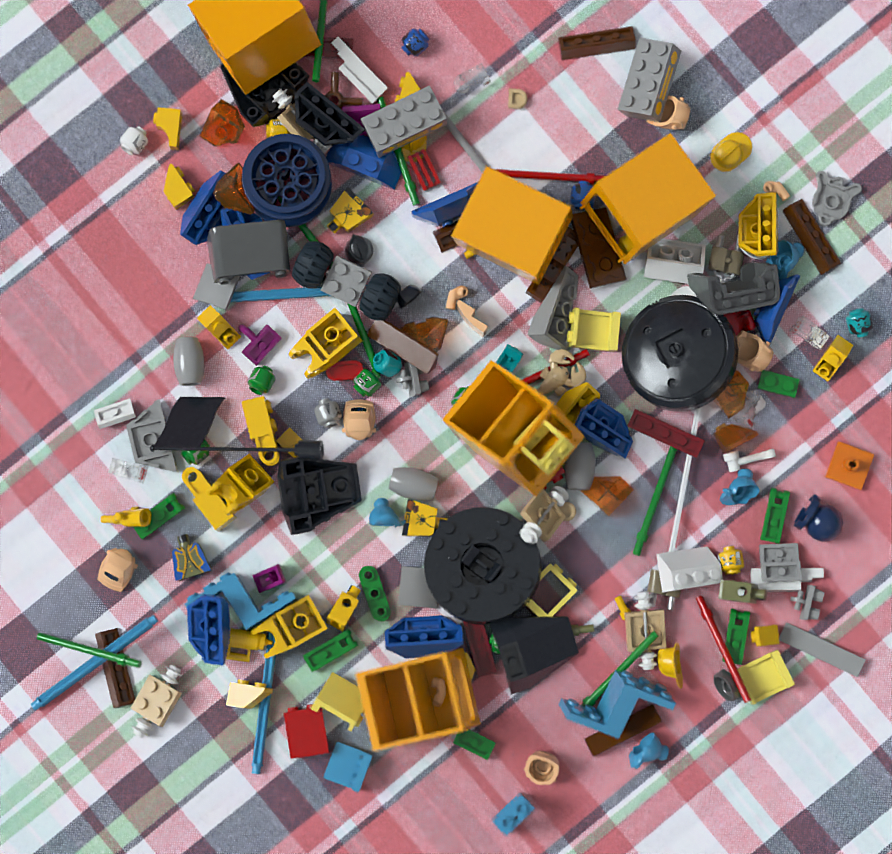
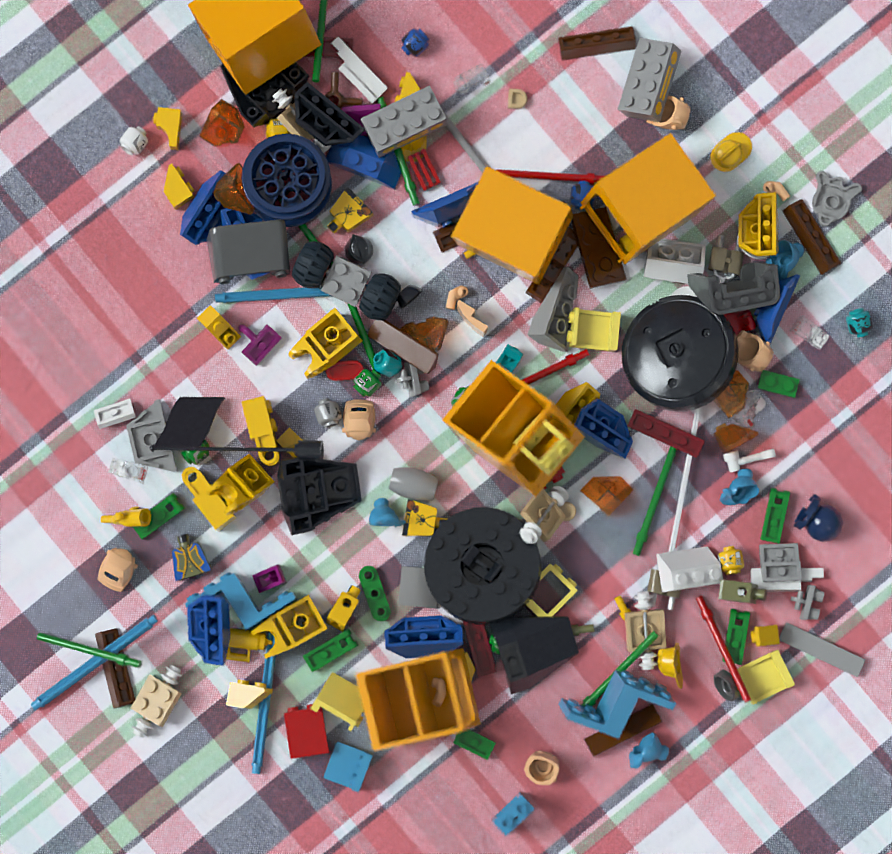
(188, 361): light grey piece -> none
(215, 293): light grey slope -> none
(261, 380): green head -> none
(558, 376): tan animal -> none
(580, 467): light grey piece -> none
(833, 358): yellow slope -> none
(849, 465): orange tile -> none

